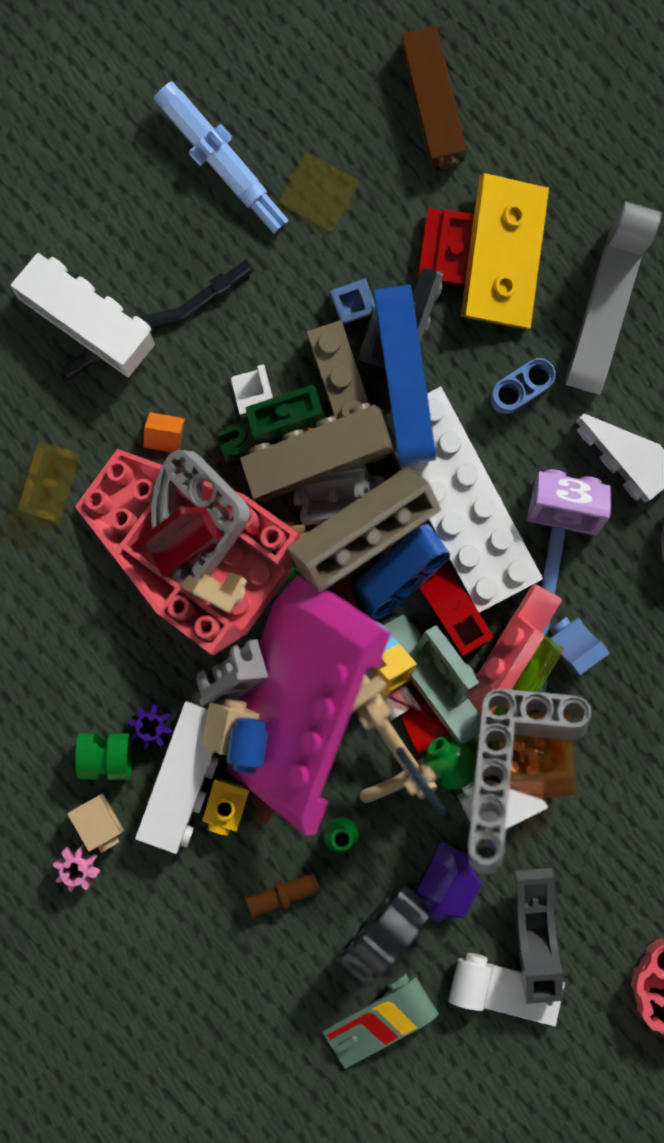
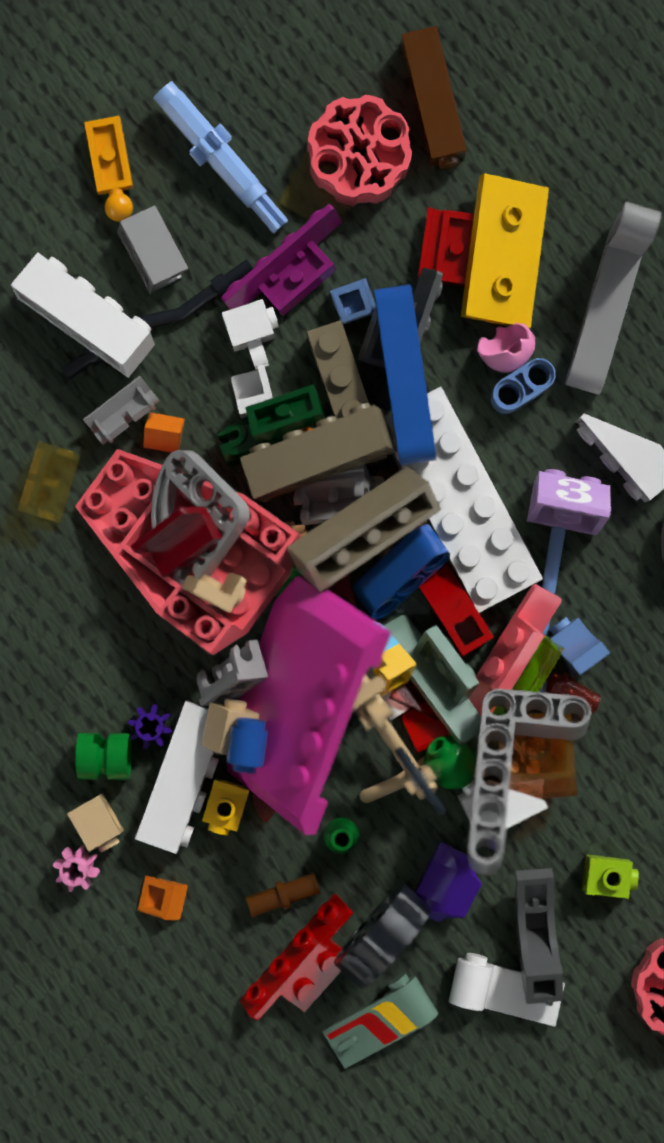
(110, 165): none -> light orange plate
(121, 409): none -> light grey hinge
(152, 249): none -> light grey hinge
(162, 898): none -> orange slope
(250, 327): none -> white brick
(291, 269): none -> magenta bracket
(304, 965): none -> red bracket
(392, 154): none -> coral connector
(508, 349): none -> bright pink hair
(567, 685): none -> clear red cone
(596, 874): none -> lime brick

